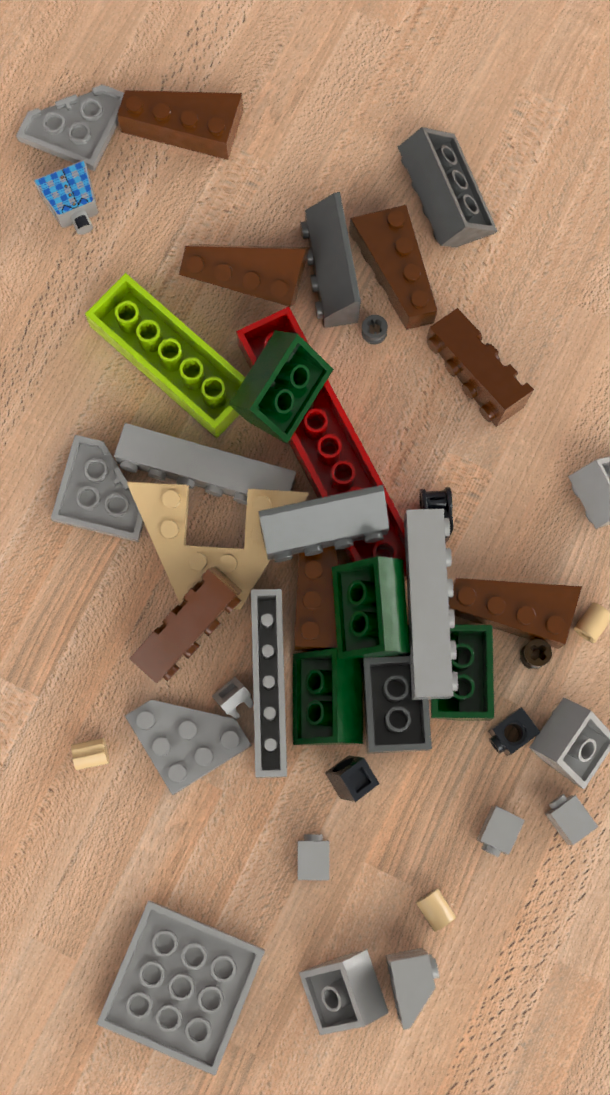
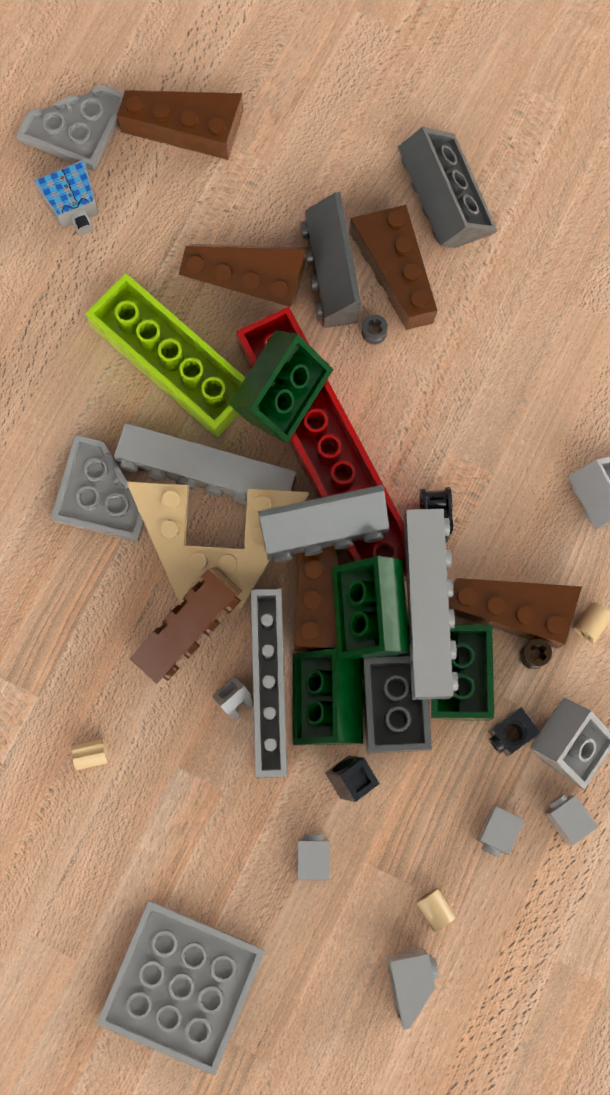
(185, 741): light grey plate -> none
(344, 993): light grey slope -> none
(478, 368): reddish brown wedge -> none

